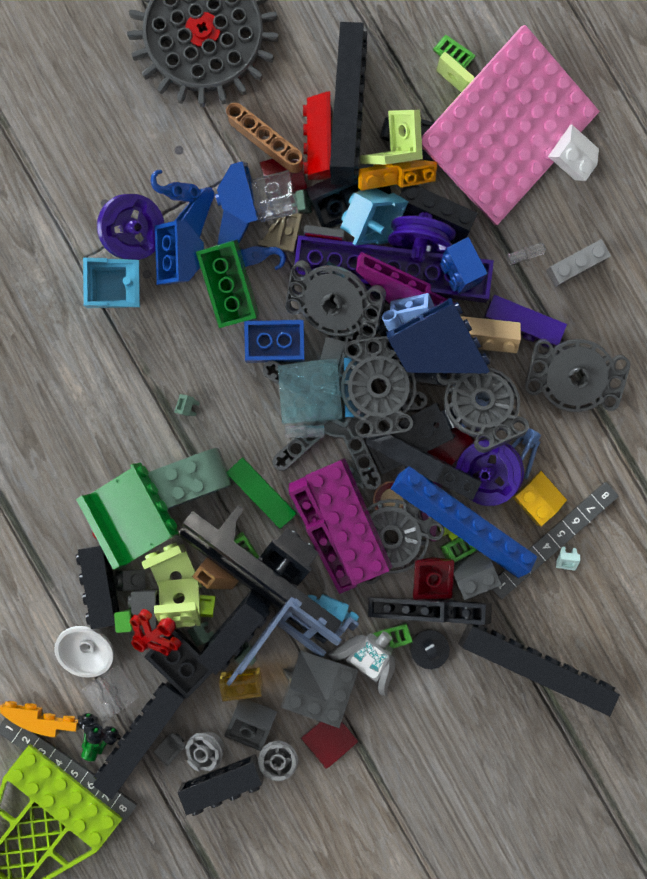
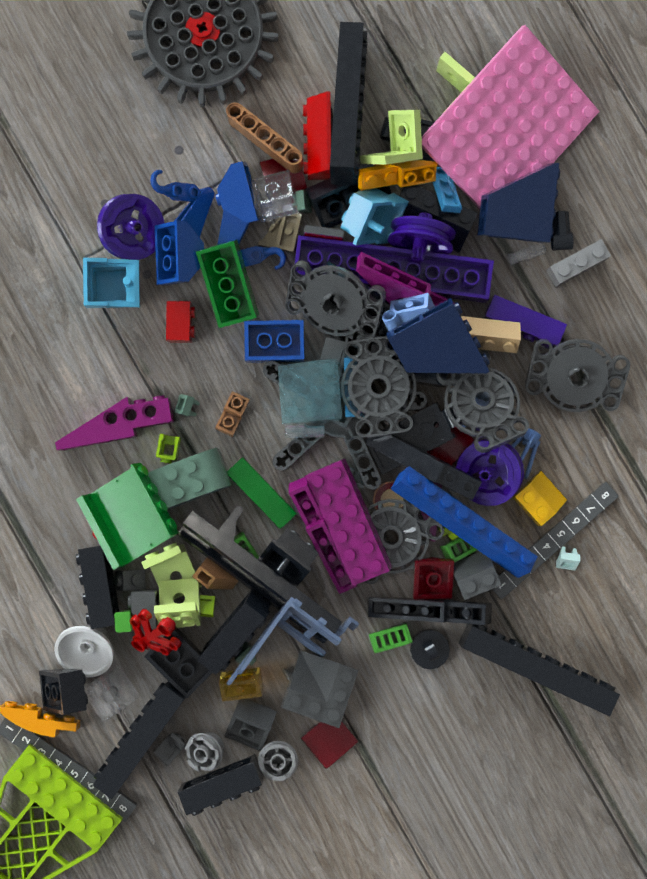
(63, 690): none -> black slope
(93, 735): black plant -> none
(101, 431): none -> magenta brick
(170, 440): none -> lime window
(179, 322): none -> red brick
(199, 635): sand green tile -> none
(232, 414): none -> medium nougat slope
(334, 607): medium azure piece -> none
(370, 656): light grey torso -> none
(446, 192): none -> dark azure tile
(463, 266): blue brick -> none
(470, 57): bright green slope -> none
(522, 207): none -> dark blue slope
(562, 237): none -> black piece
(575, 154): white slope -> none

